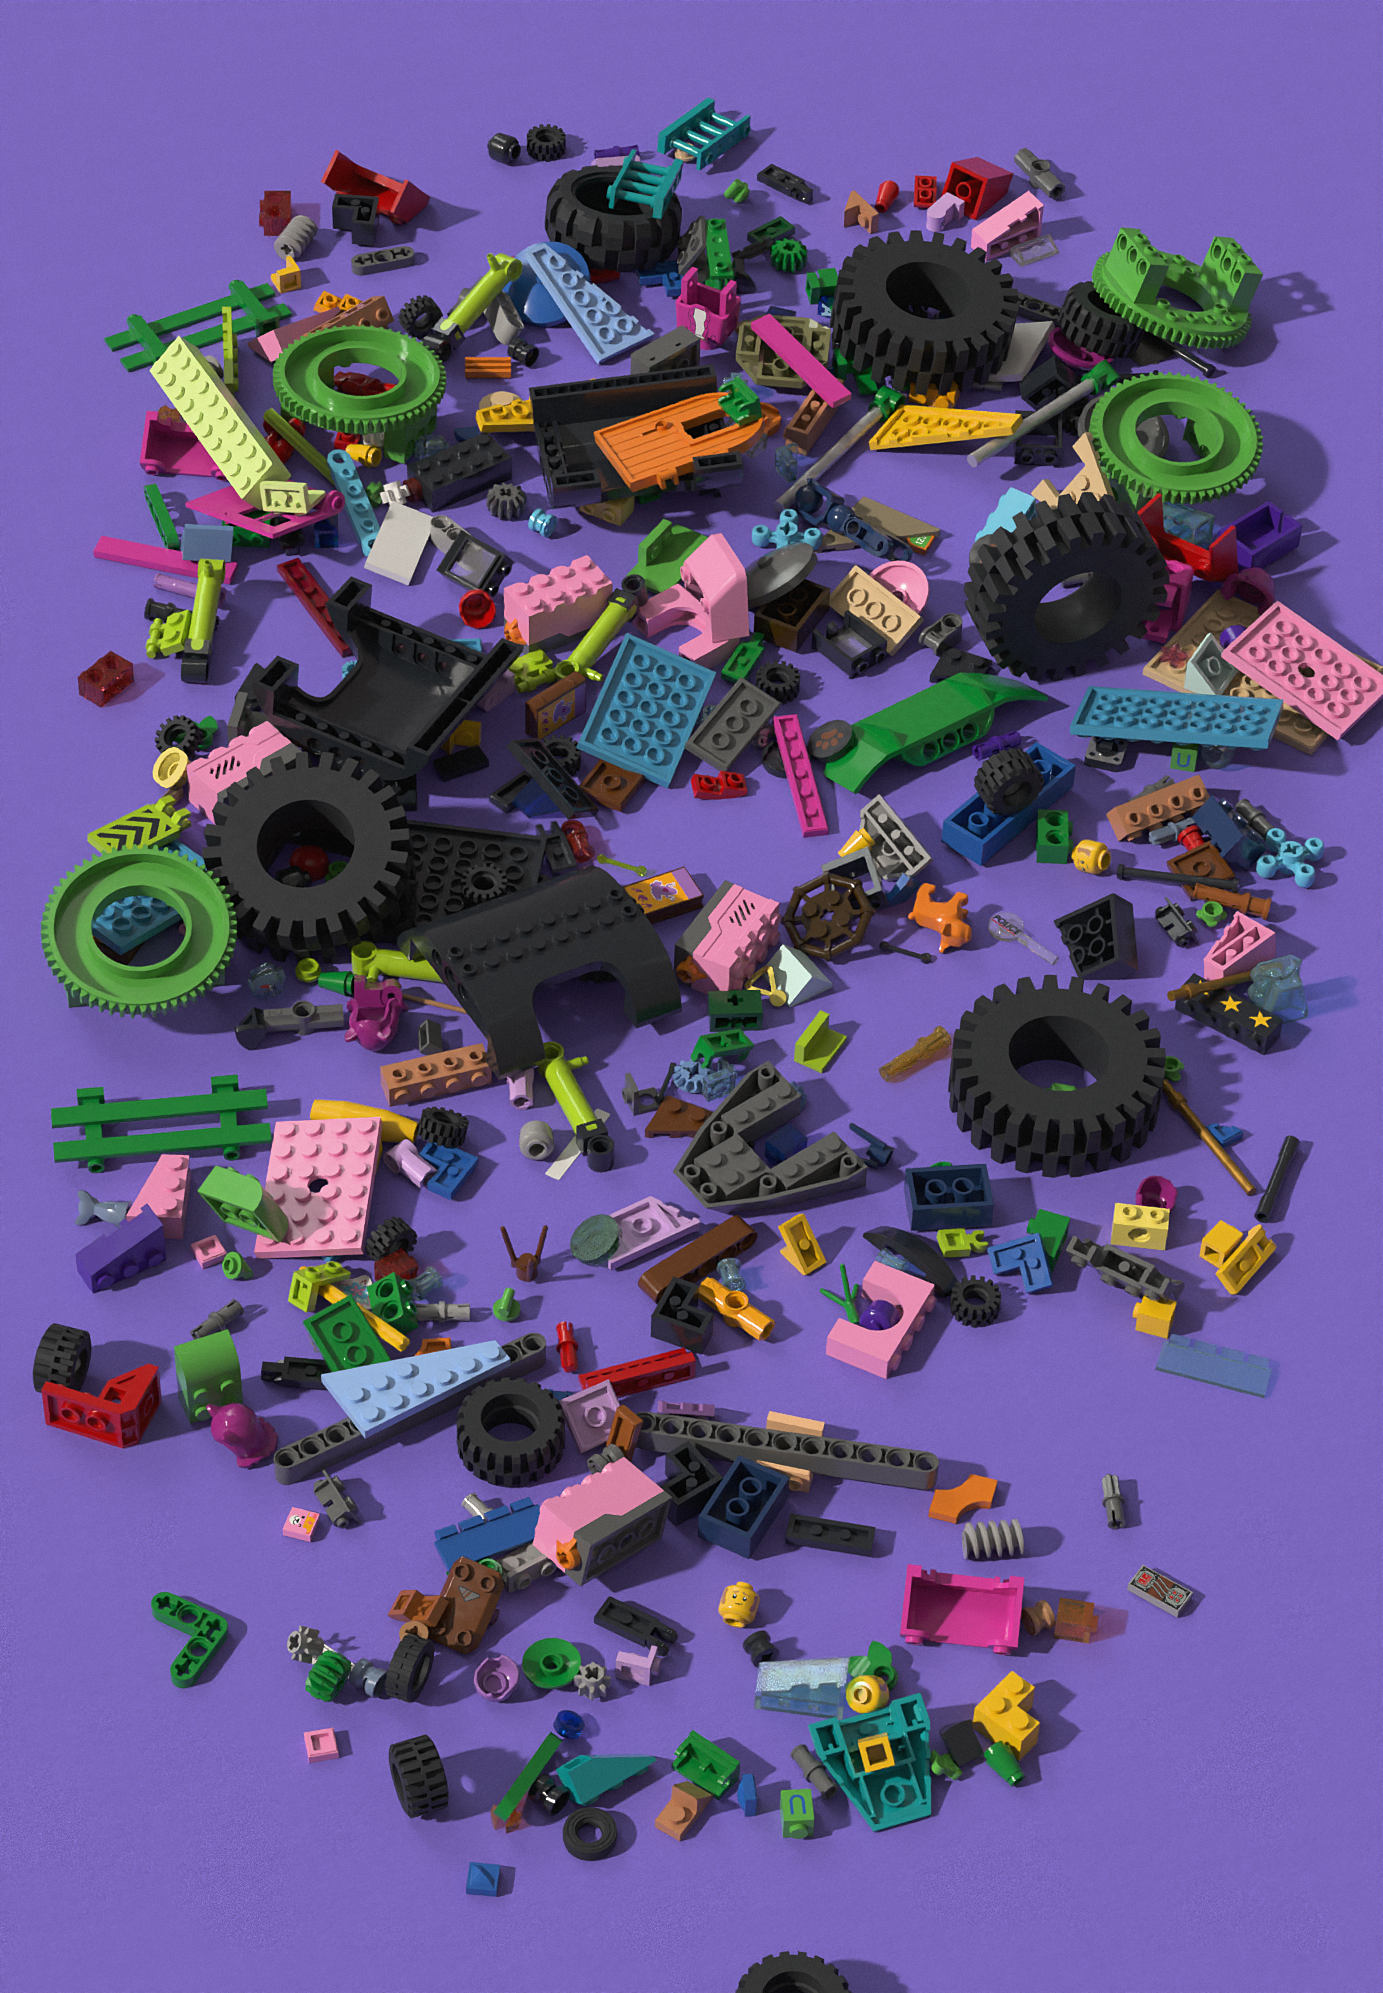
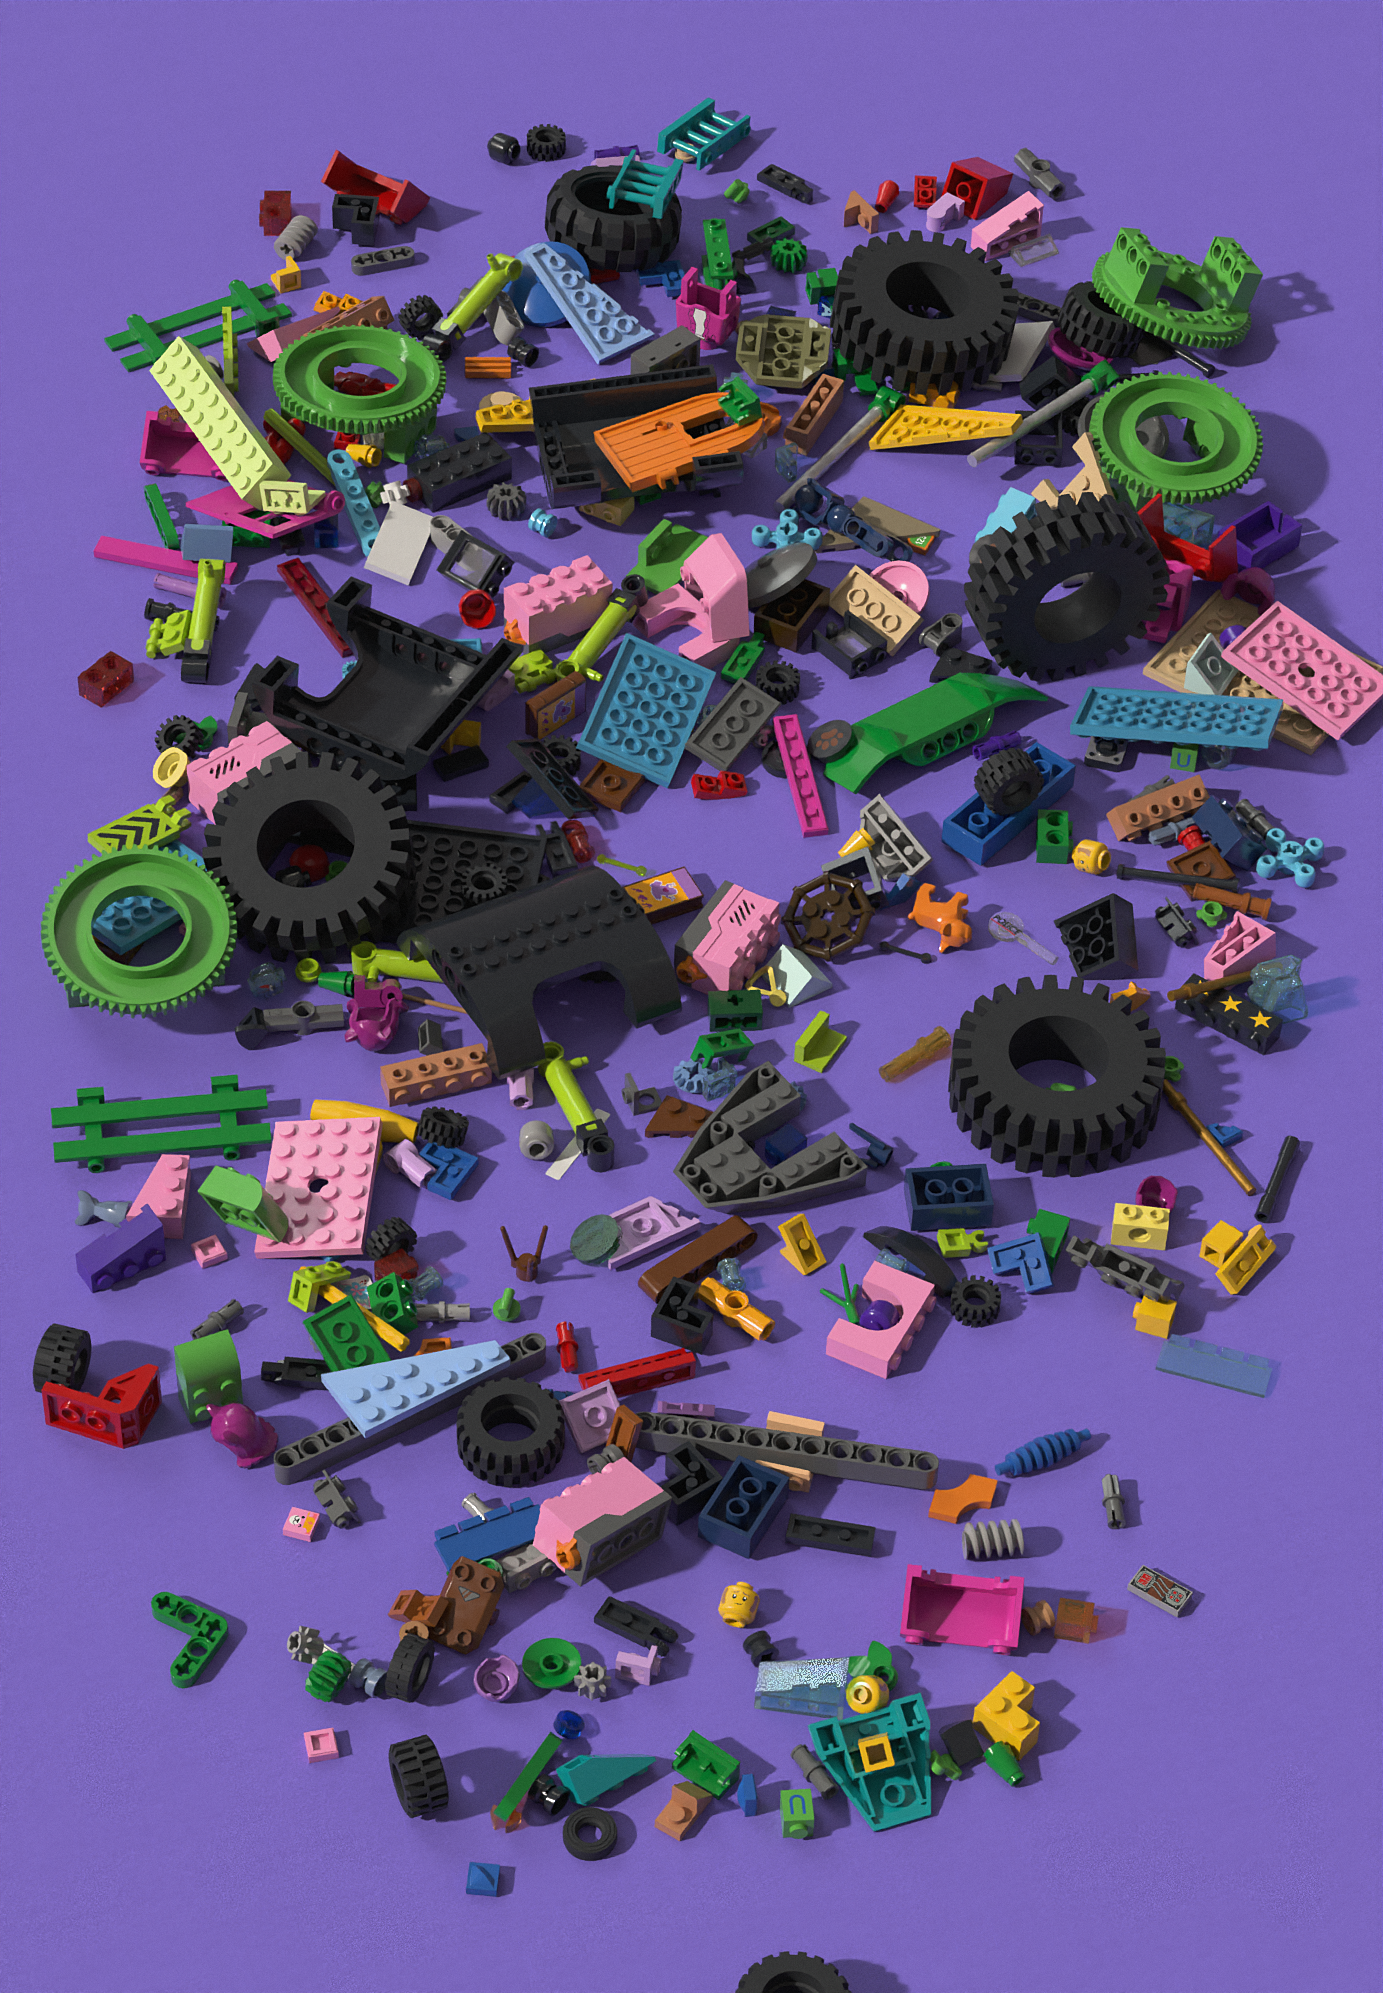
(235, 1266): bright green plate -> none
(659, 1097): black hinge -> none
(692, 249): dark grey bracket -> none
(801, 360): dark pink tile -> none
(1042, 1452): none -> blue piece
(1136, 994): none -> light orange slope
(1173, 654): clear pink plant -> none

